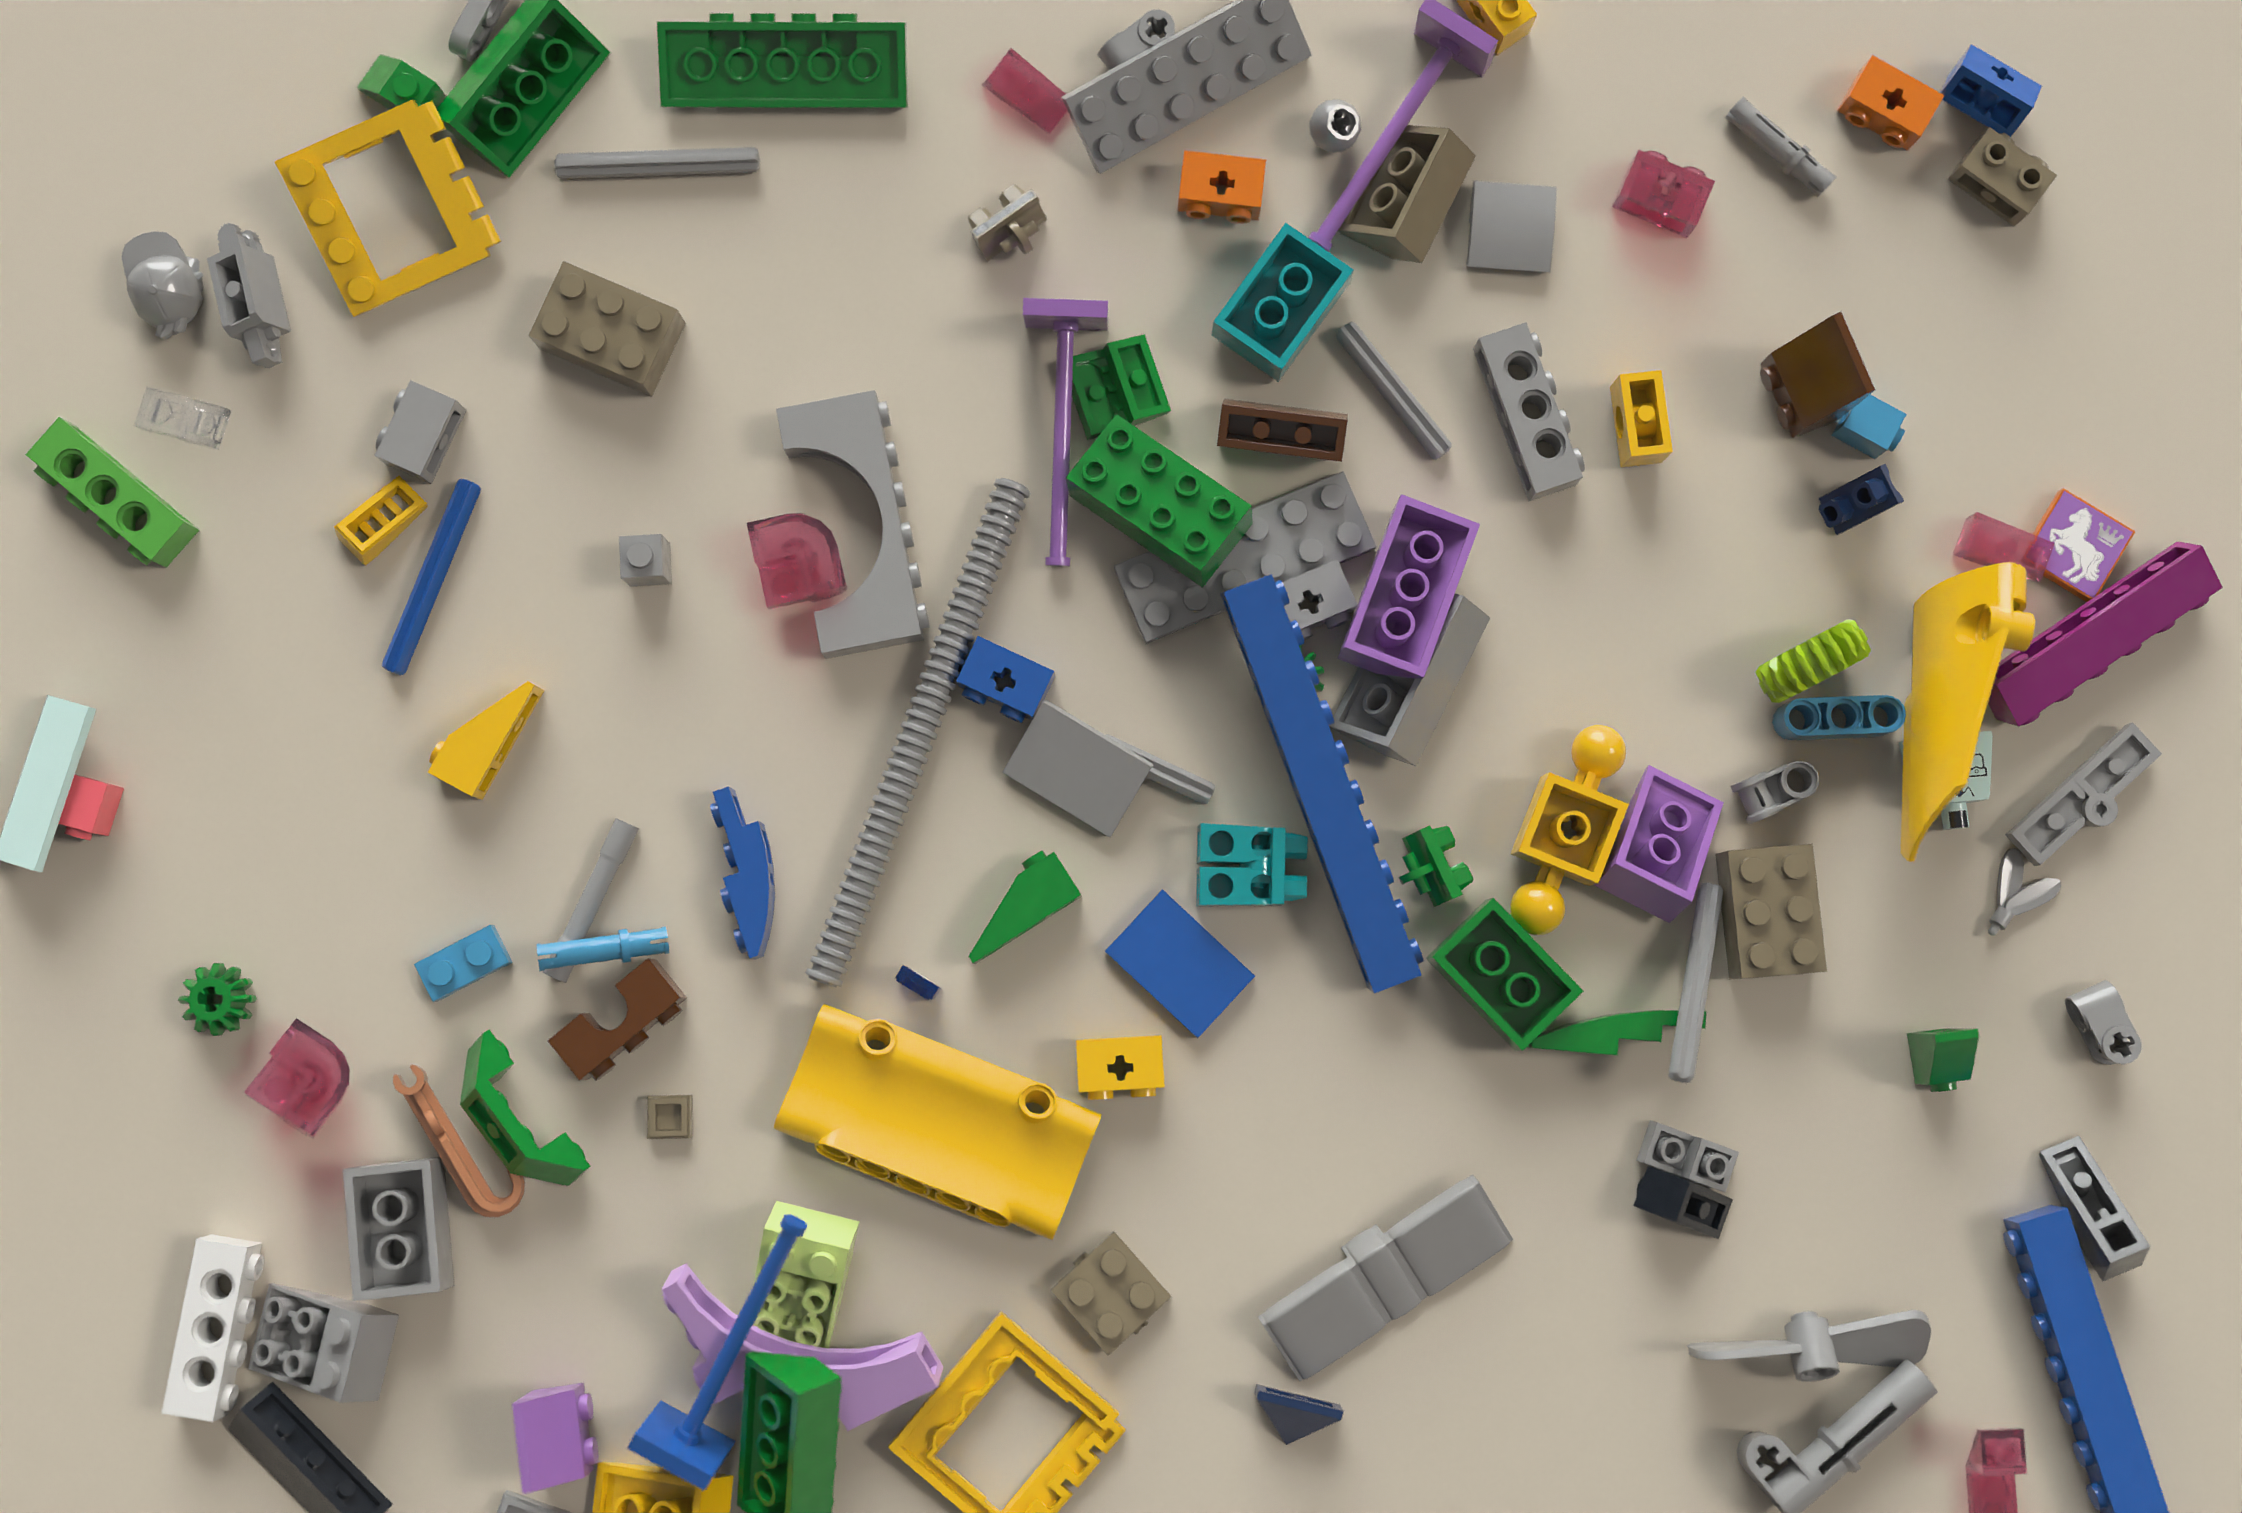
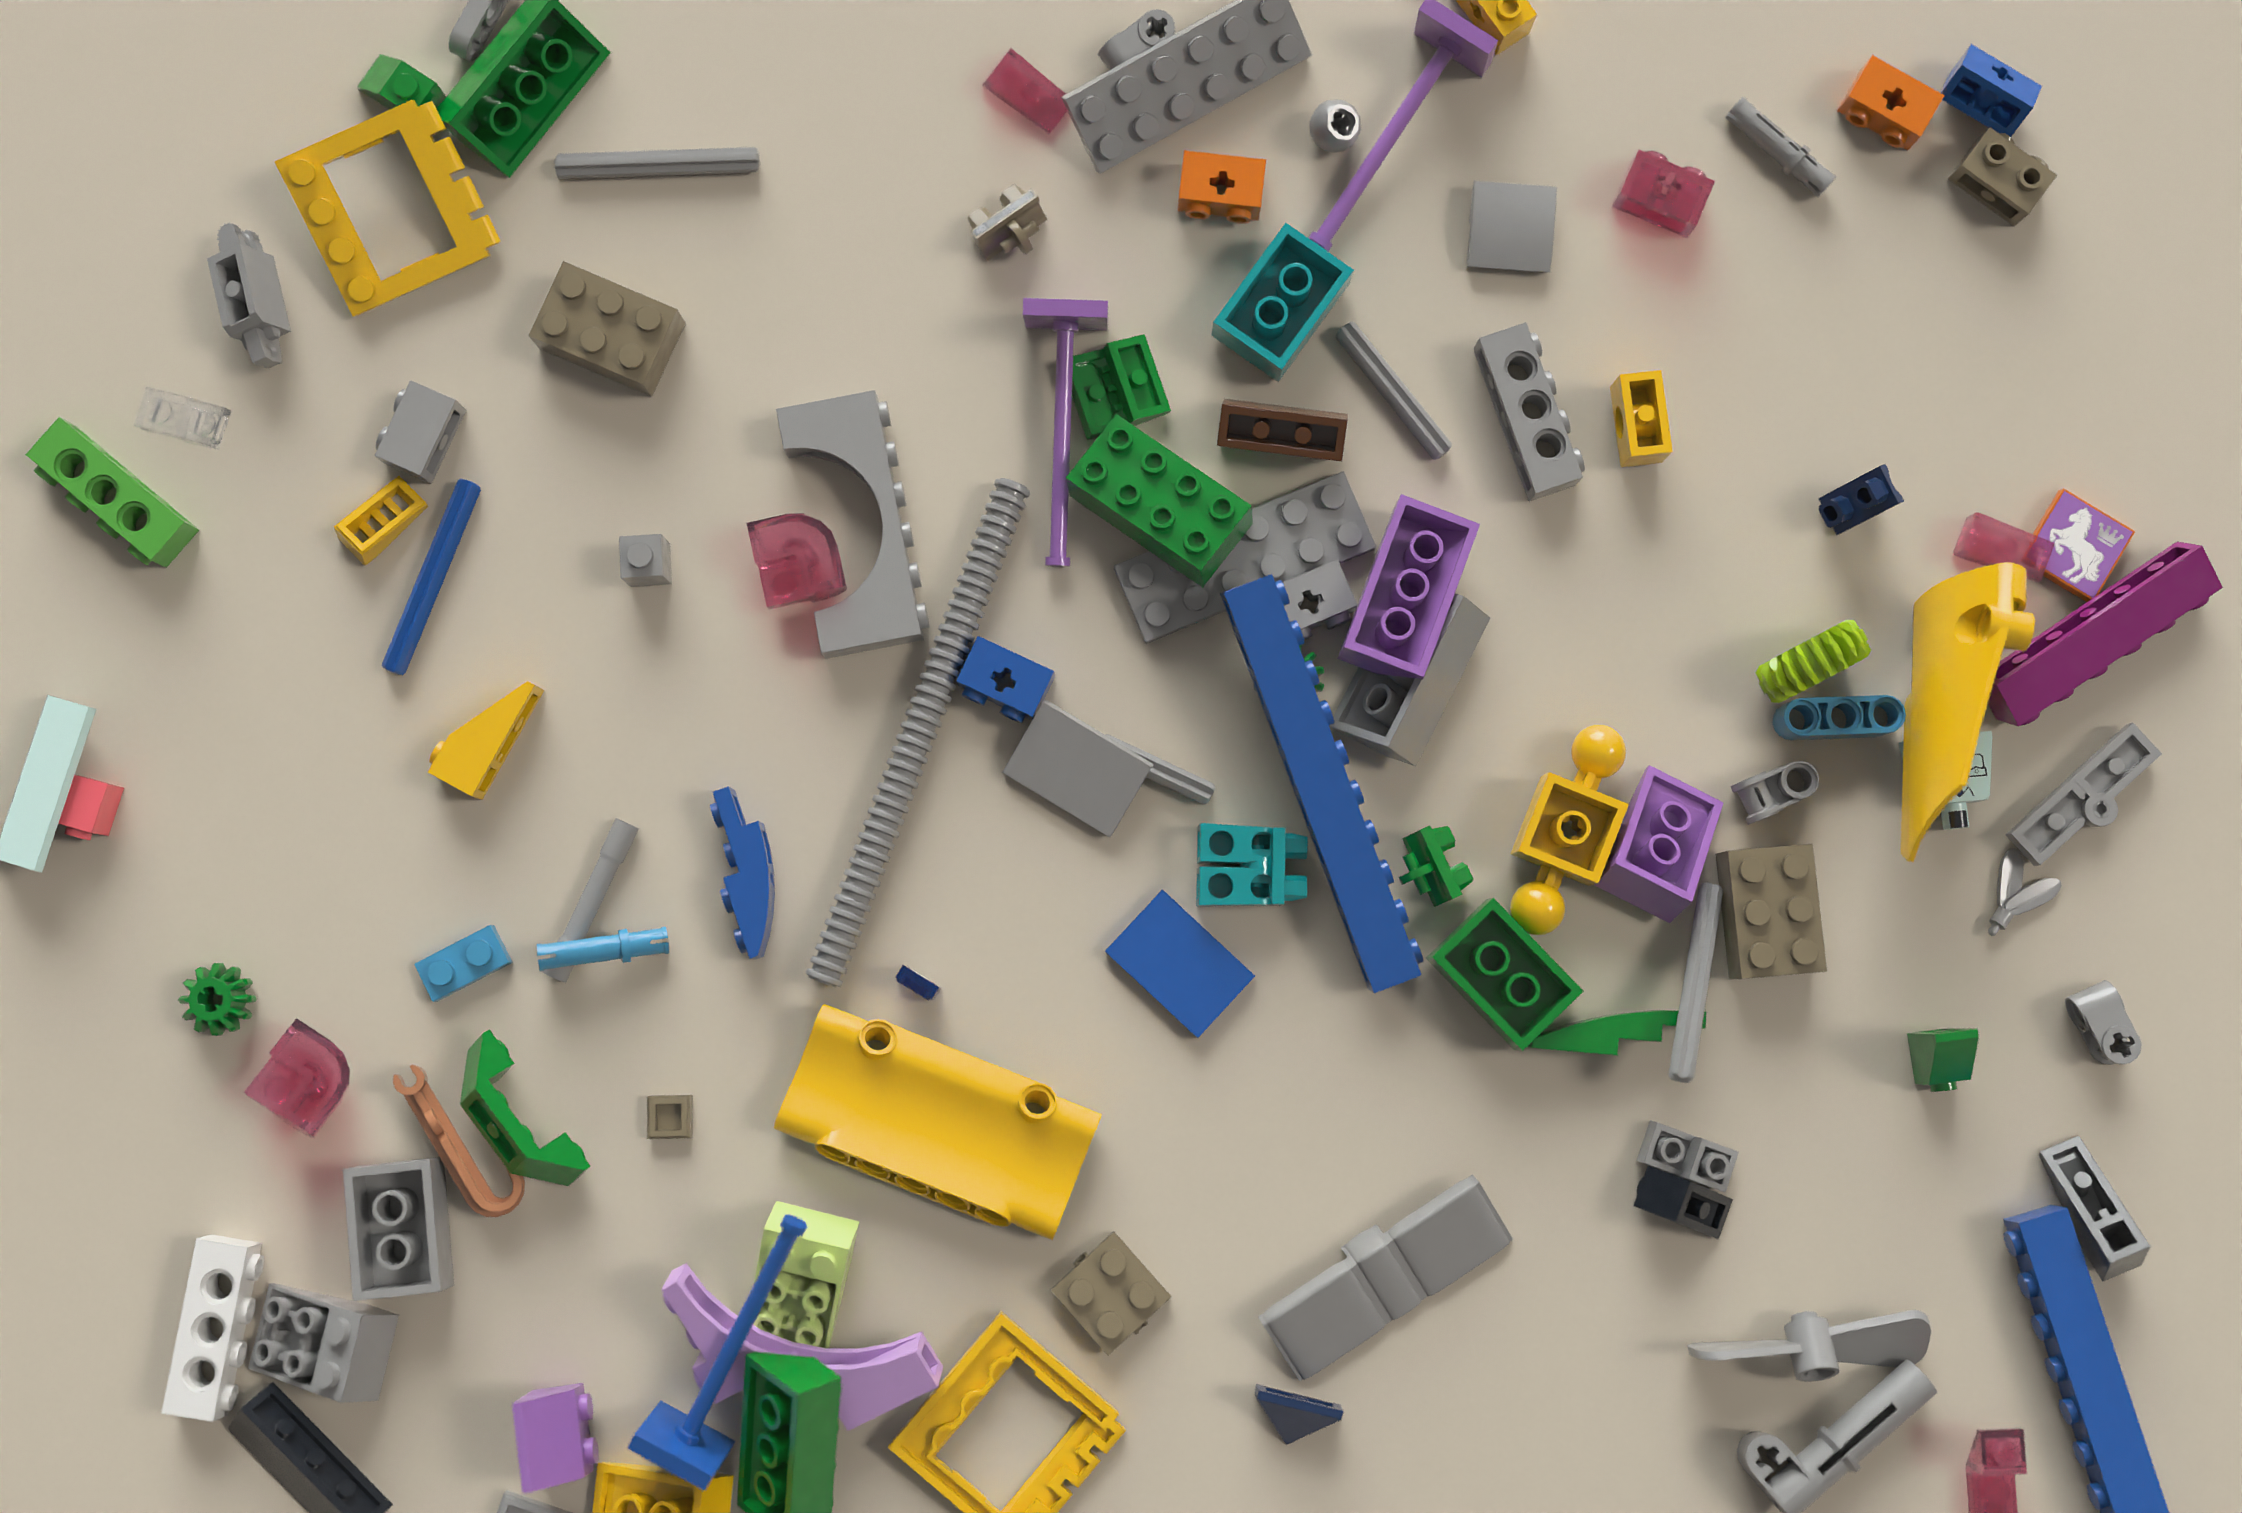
(162, 282): light grey hair -> none
(649, 999): reddish brown arch -> none
(782, 62): green plate -> none
(1031, 899): green slope -> none
(1096, 1054): yellow brick -> none
(1410, 193): dark tan slope -> none
(1816, 377): reddish brown slope -> none
(1871, 427): dark azure brick -> none

